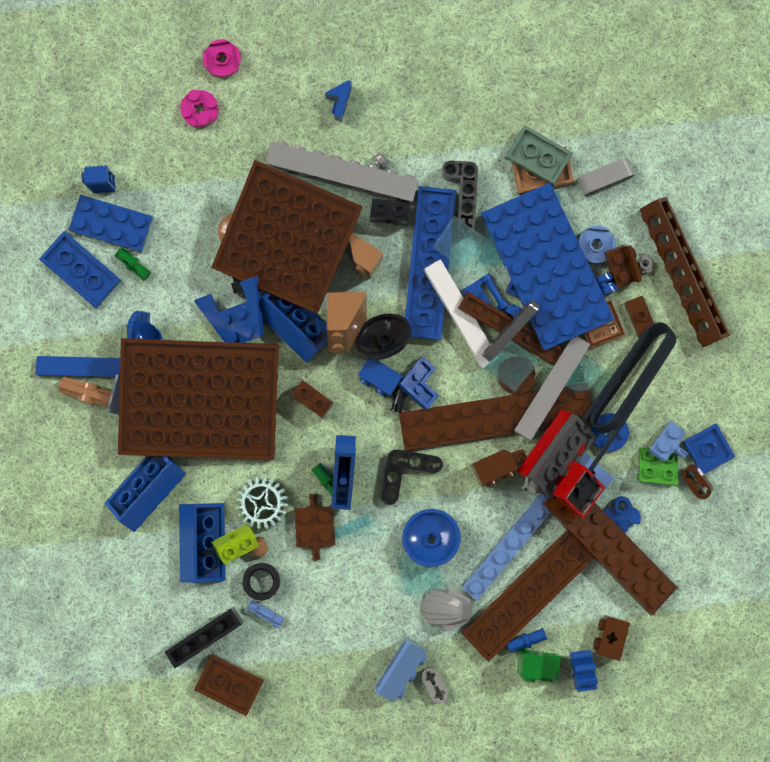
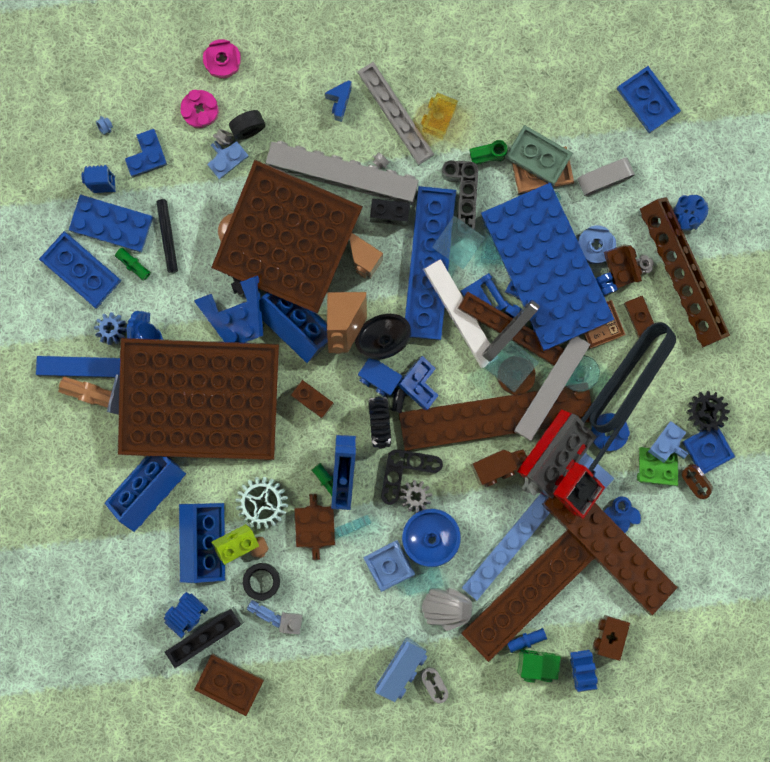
(104, 125): none -> medium blue plate
(113, 334): none -> medium blue gear
(150, 157): none -> blue plate
(167, 237): none -> black axle
(185, 615): none -> blue brick
(223, 137): none -> light grey plate
(226, 158): none -> medium blue plate
(247, 124): none -> black tyre
(290, 623): none -> light grey plate
(380, 422): none -> black gear
(389, 565): none -> medium blue plate
(395, 113): none -> light grey tile
(416, 489): none -> light grey gear
(443, 105): none -> clear yellow brick
(486, 152): none -> green piece
(648, 99): none -> blue plate
(696, 214): none -> blue plate
(704, 404): none -> black gear

